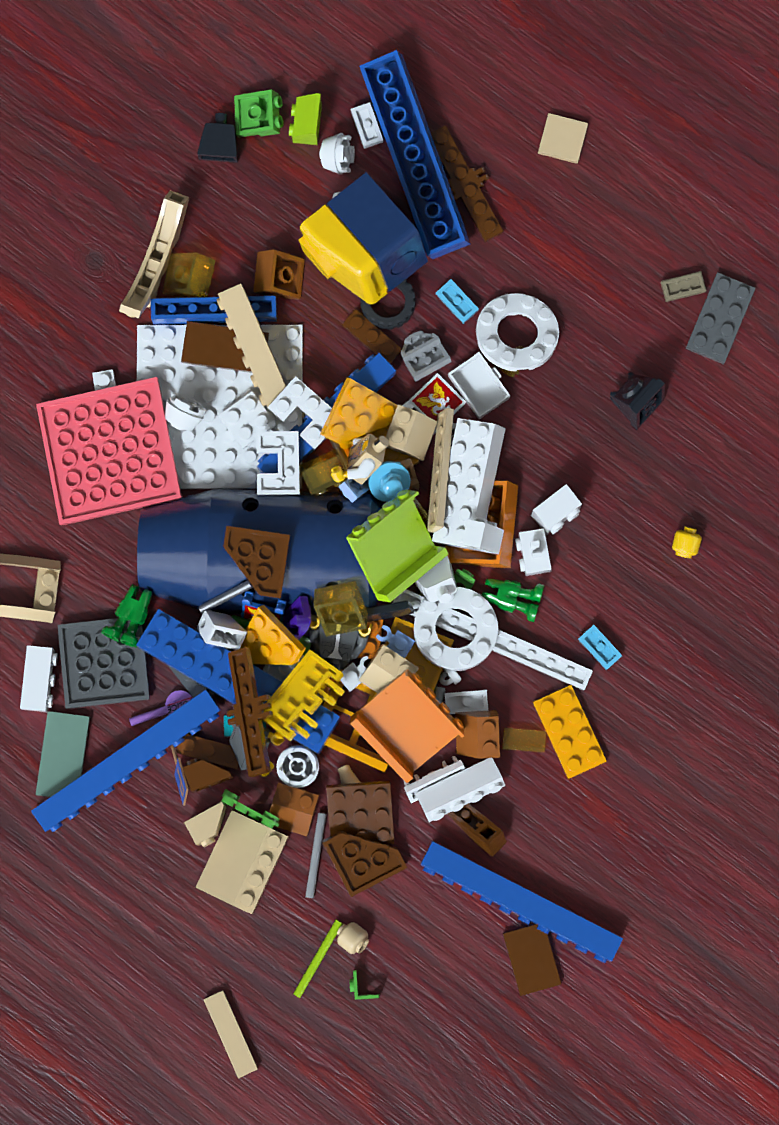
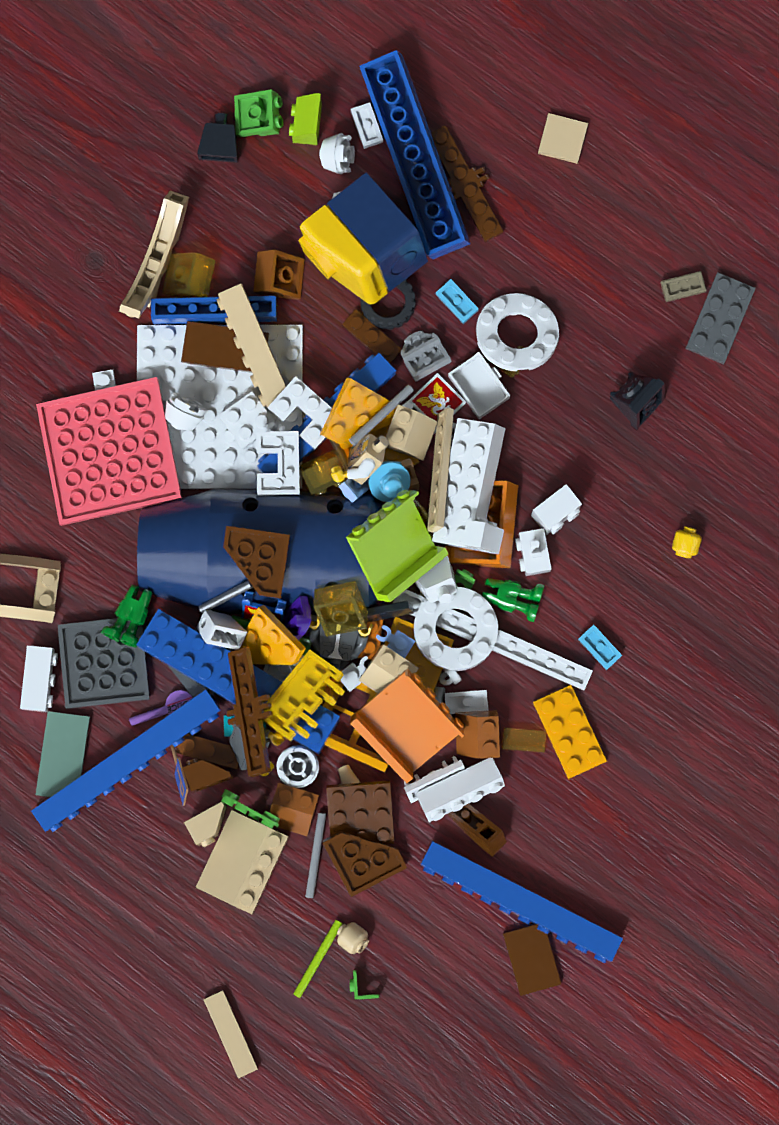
(381, 415): none -> light grey bar

